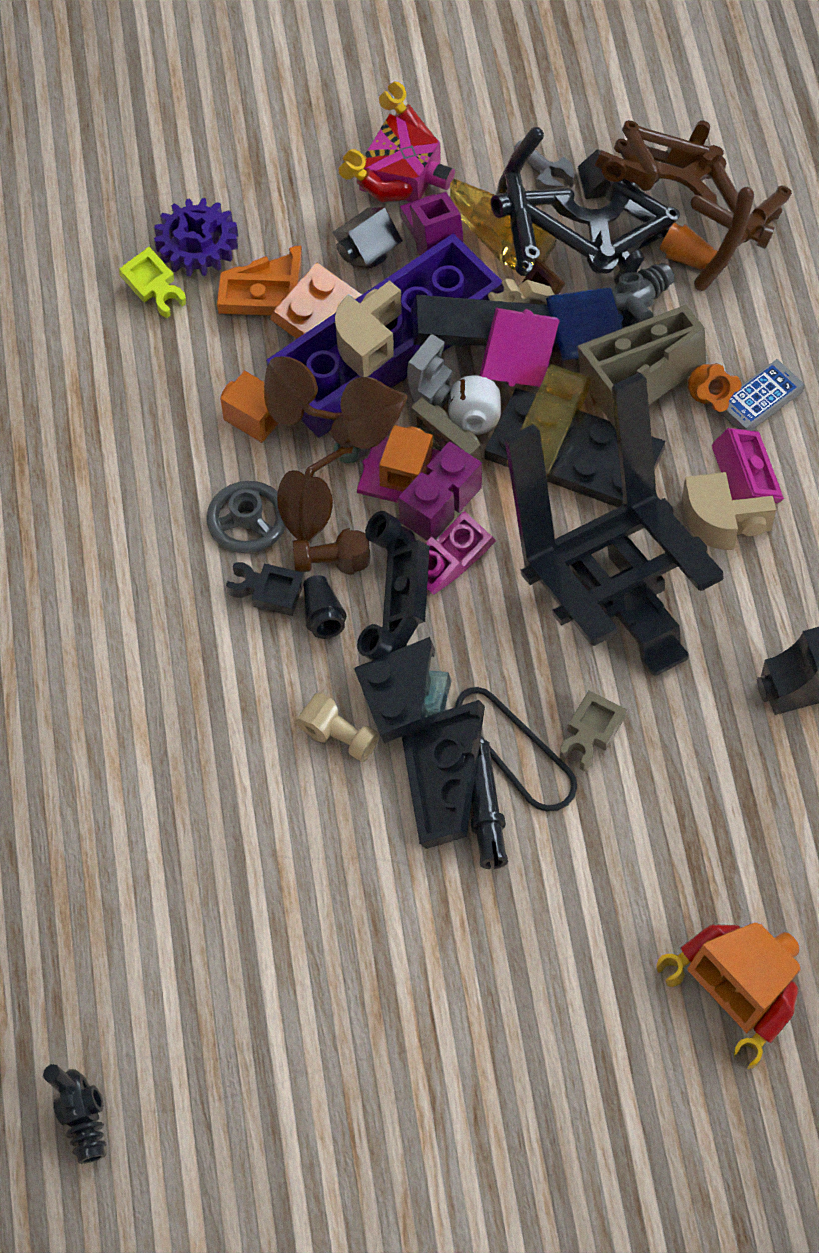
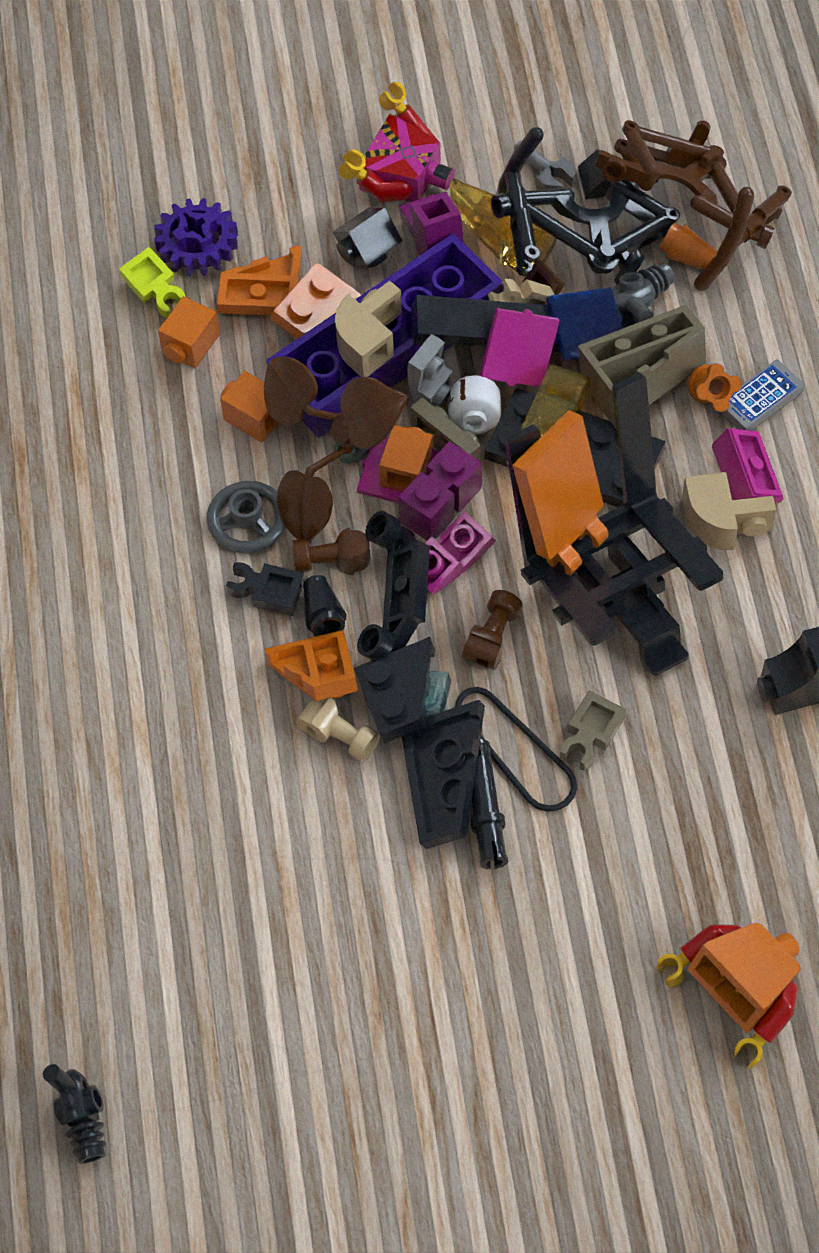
(189, 332): none -> orange brick
(316, 665): none -> orange wing
(485, 642): none -> reddish brown leg
(561, 492): none -> orange tile

